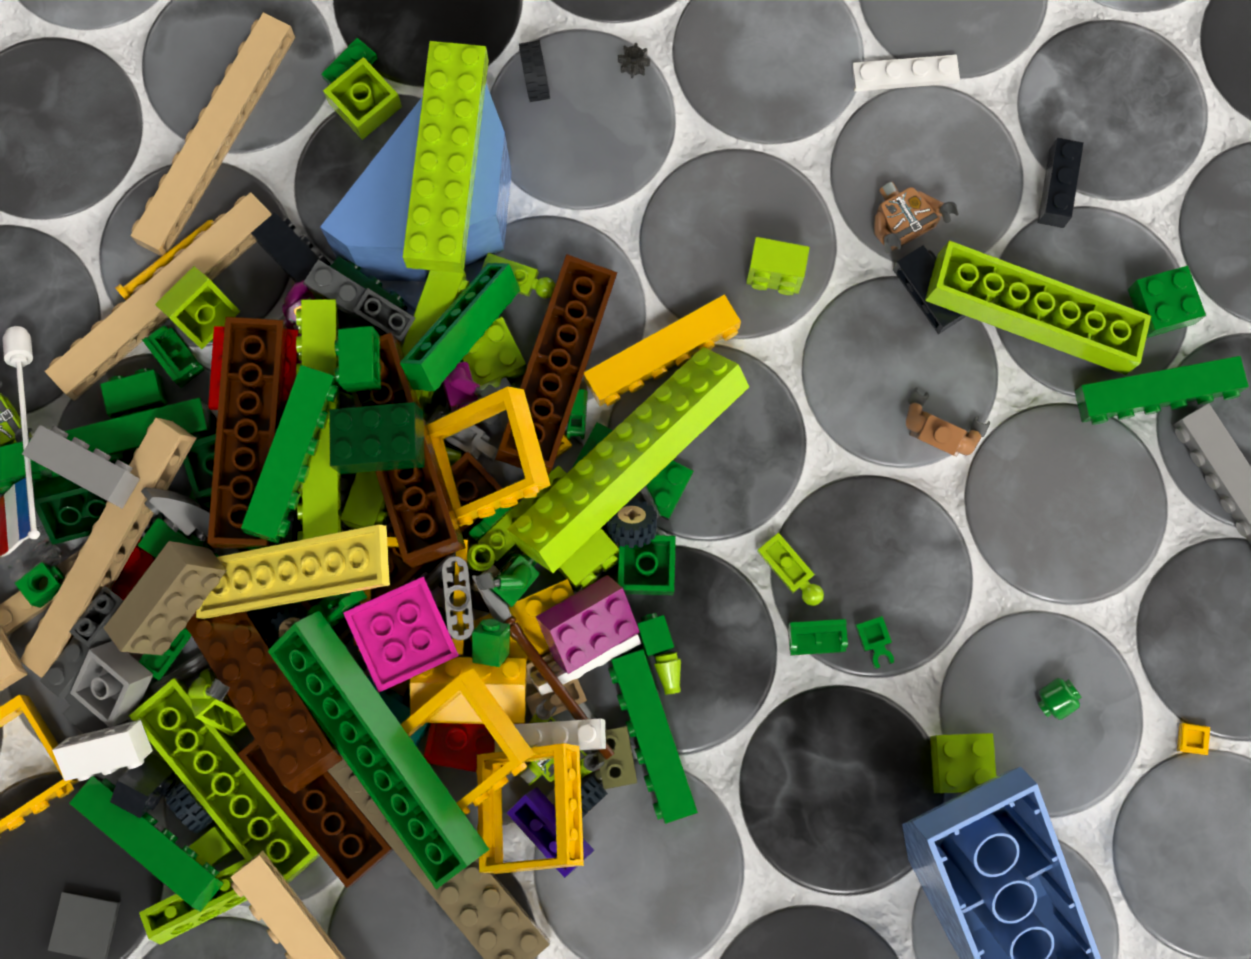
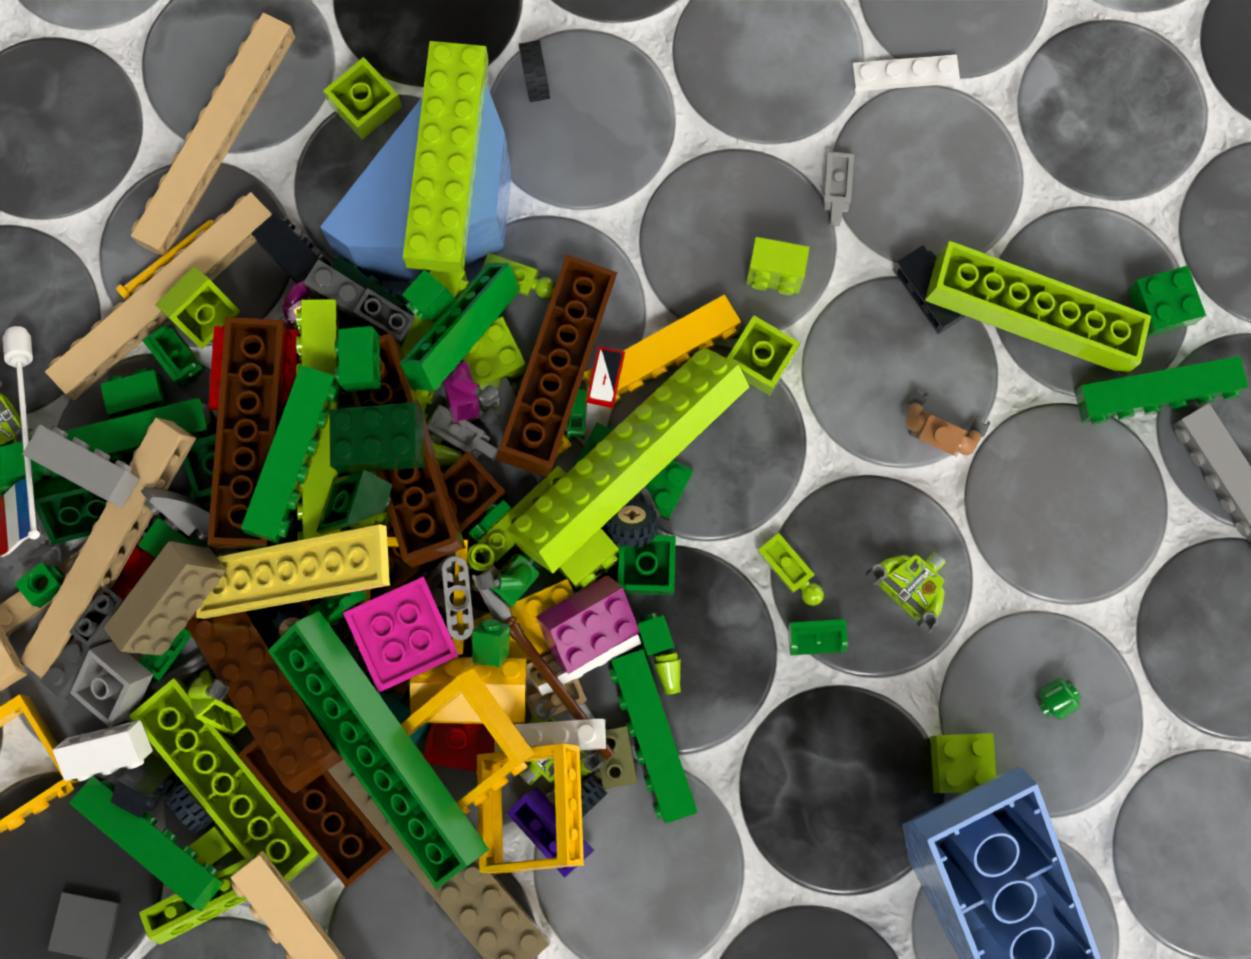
(347, 59): green plate -> none
(354, 500): none -> dark green slope
(427, 297): none -> green brick
(526, 441): yellow window -> none
(605, 377): none -> slope
(637, 53): clear smoke gear -> none
(763, 354): none -> lime brick
(838, 185): none -> light grey hinge
(874, 637): green plate -> none
(908, 215): torso -> none
(913, 585): none -> torso
(1060, 182): black brick -> none
(1193, 739): yellow tile -> none

